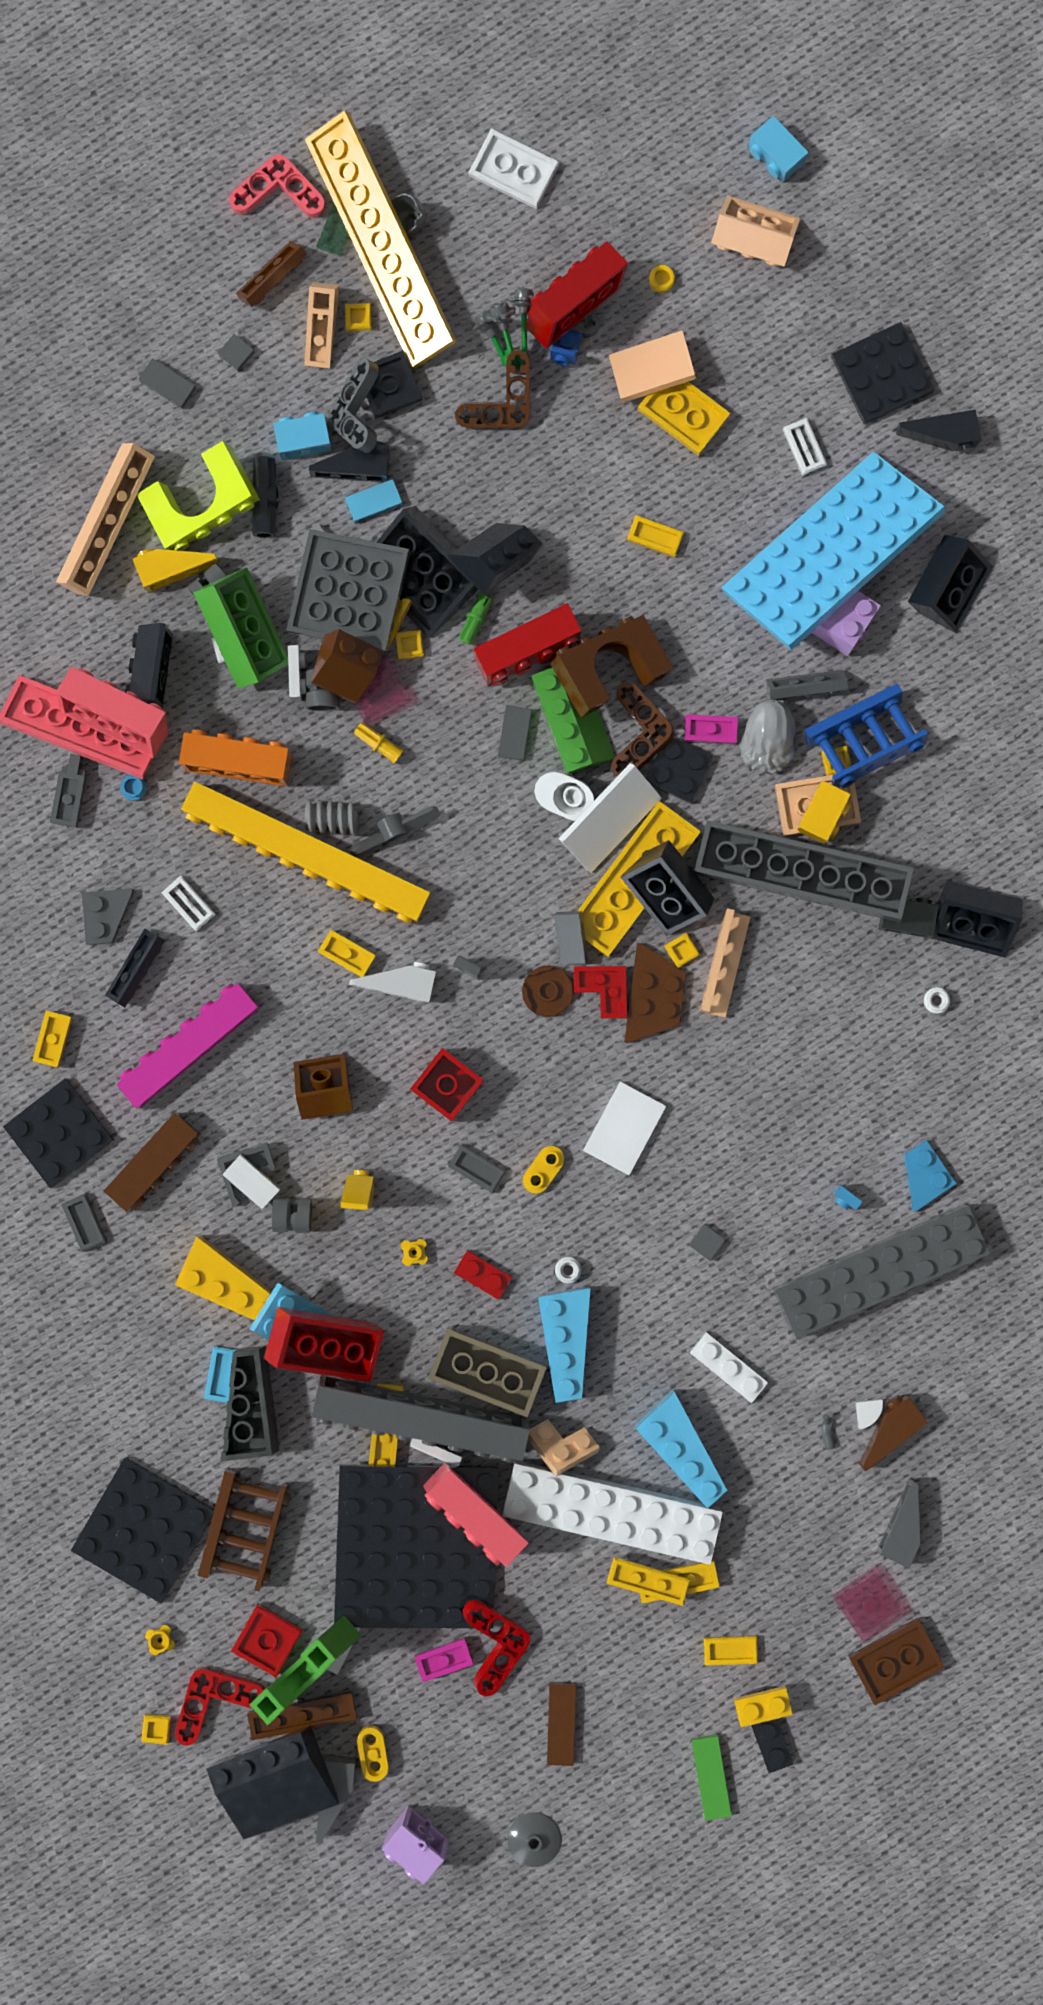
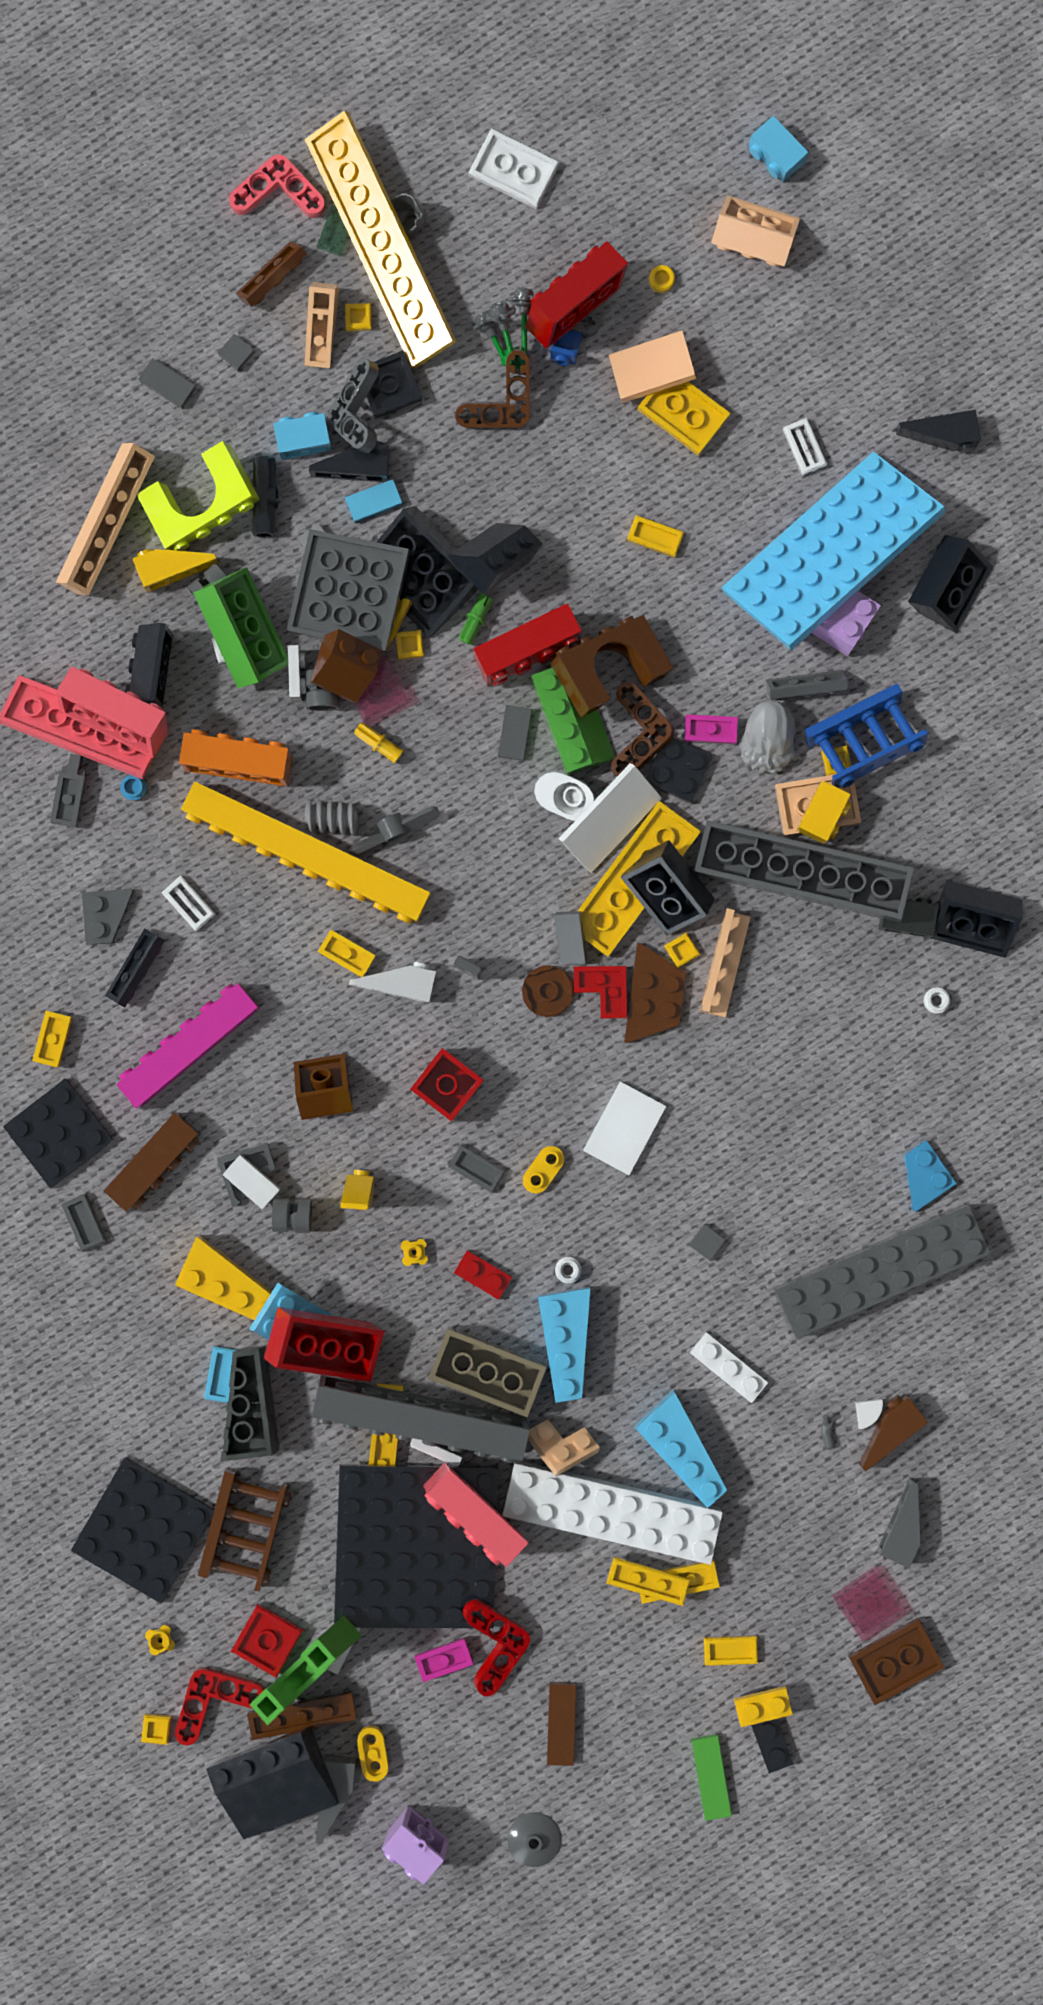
(845, 1198): dark azure plate -> none
(882, 373): black plate -> none

